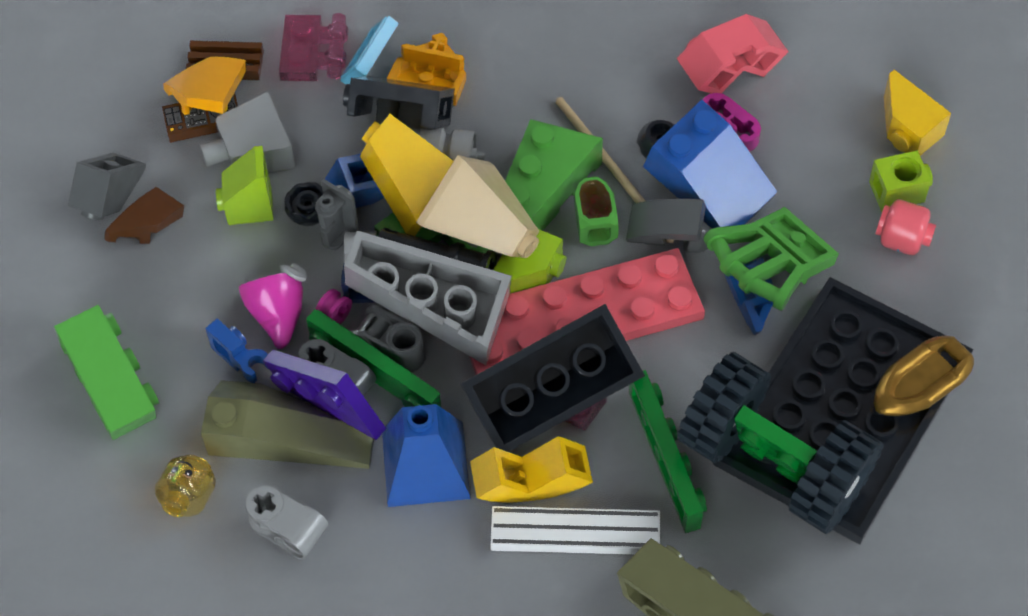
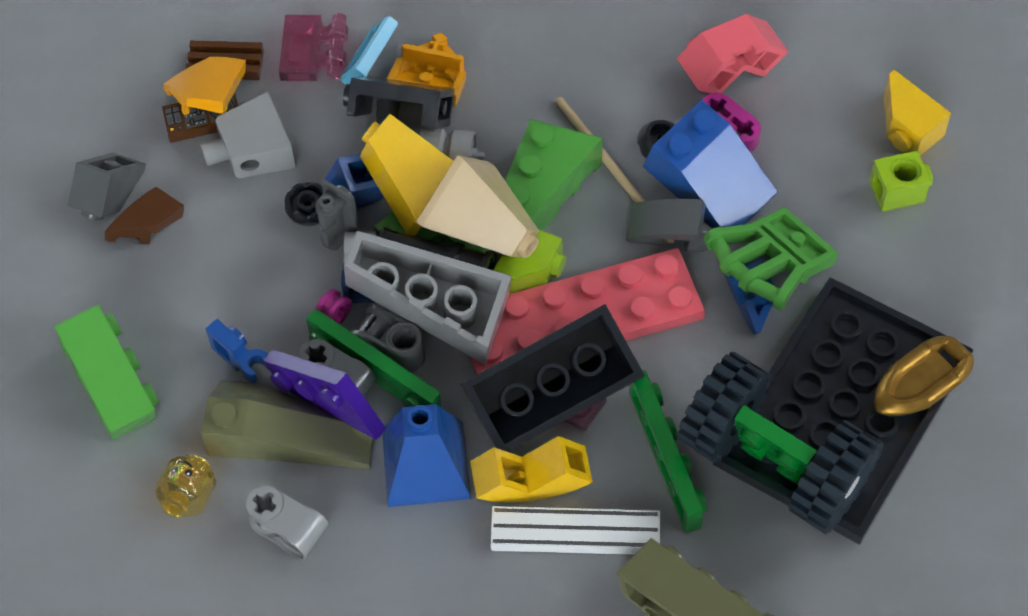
(246, 190): lime slope -> none
(276, 302): dark pink hat -> none
(595, 212): bright green rock -> none
(905, 227): coral head -> none

